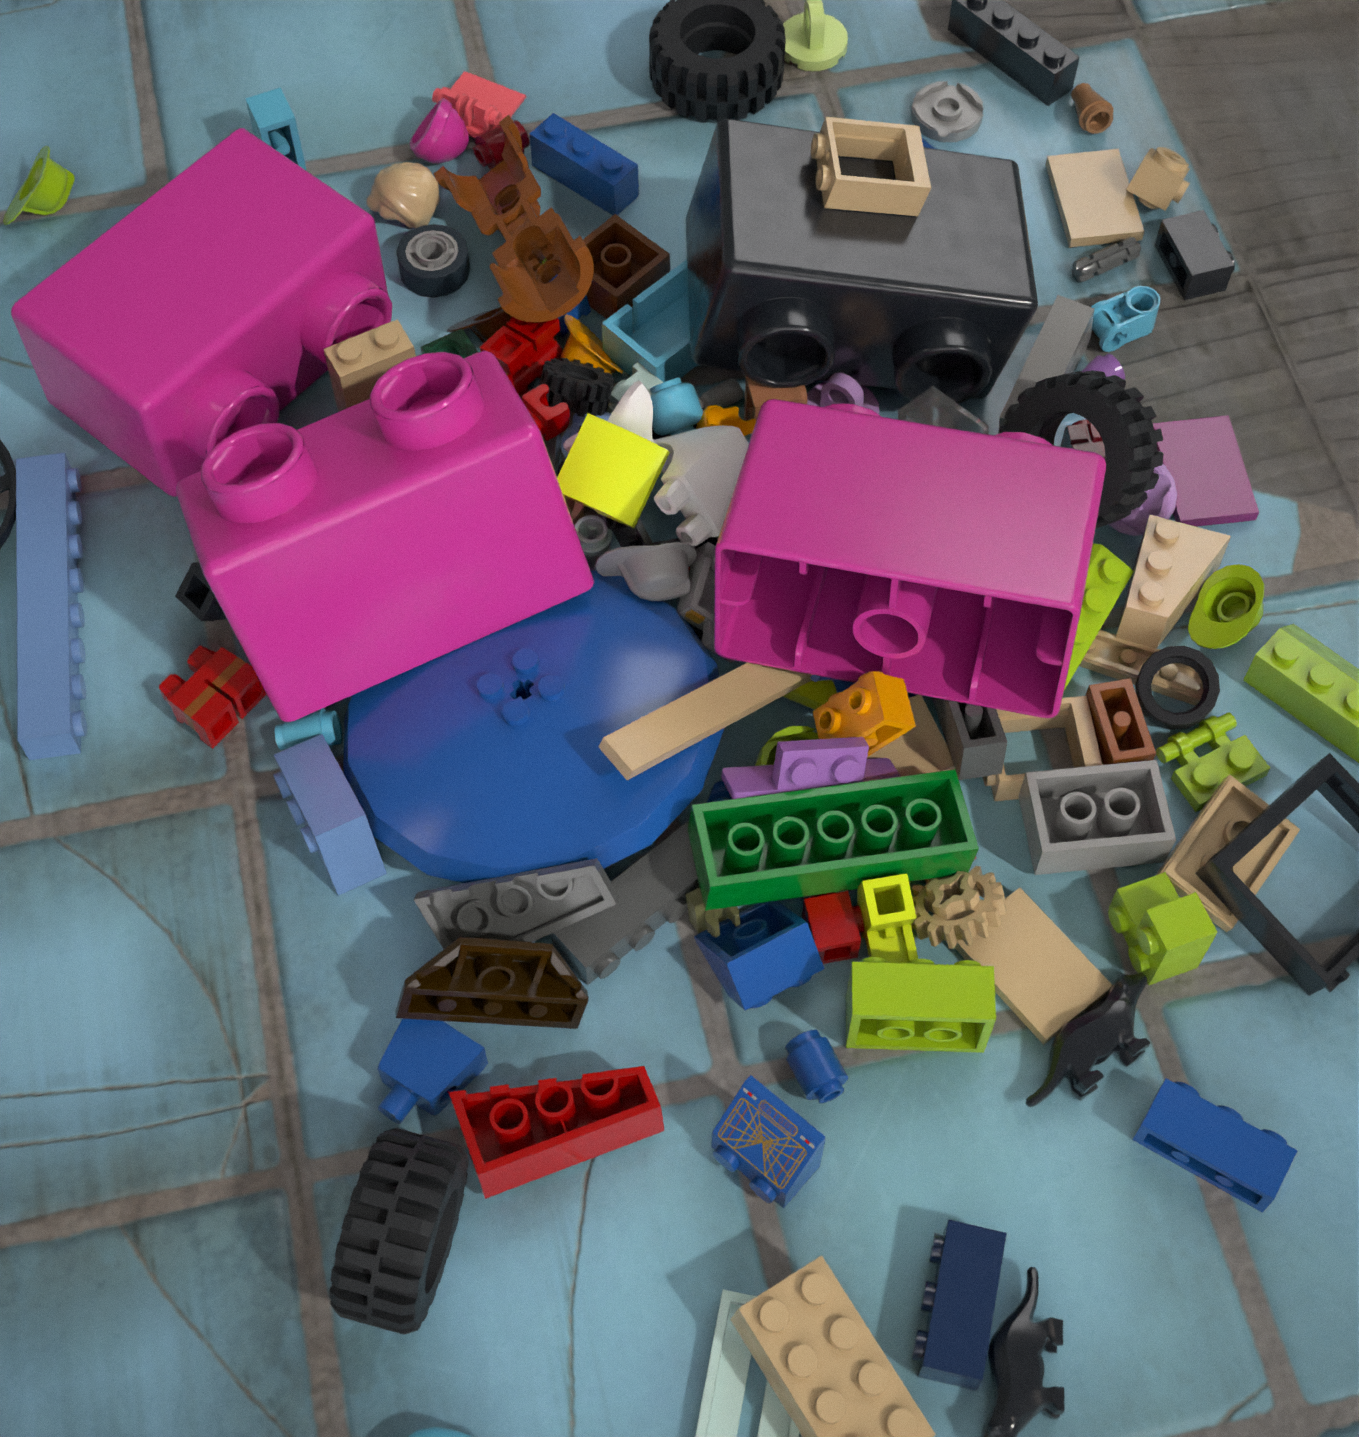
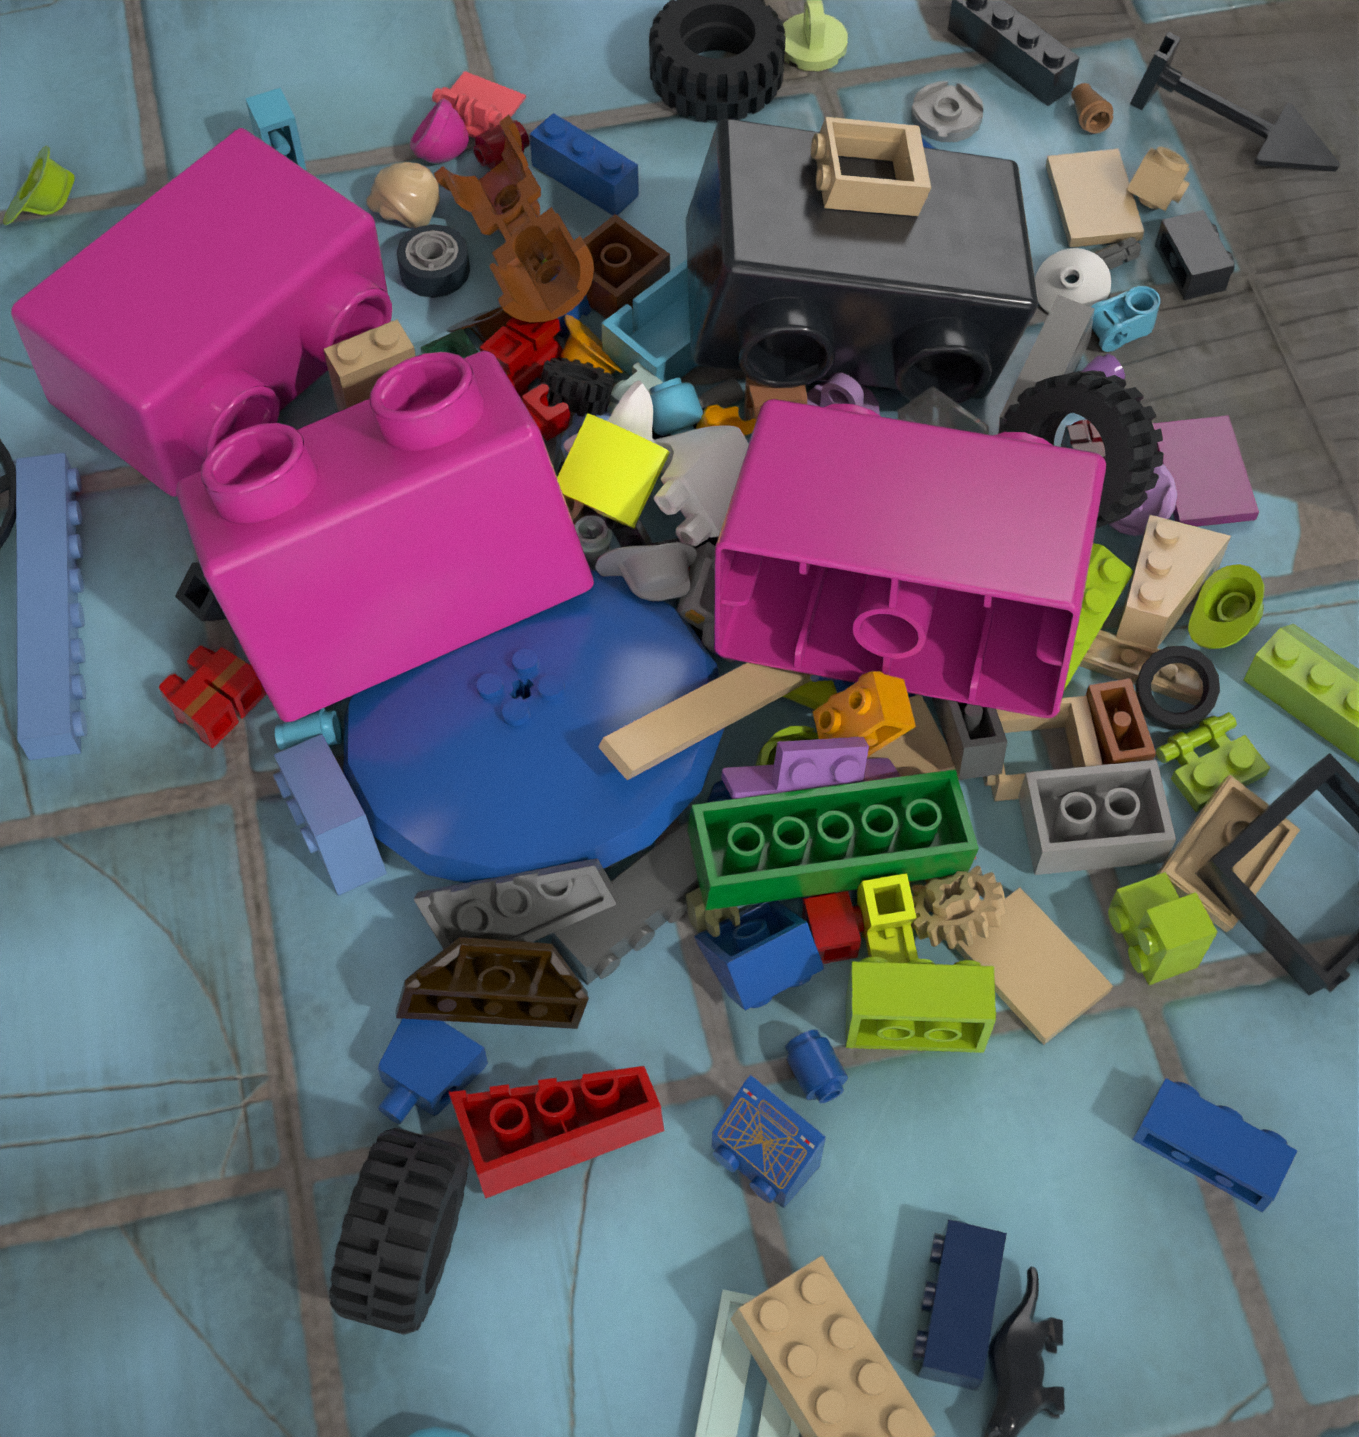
(1093, 281): none -> white dish
(1093, 1039): black animal -> none
(1287, 142): none -> black piece

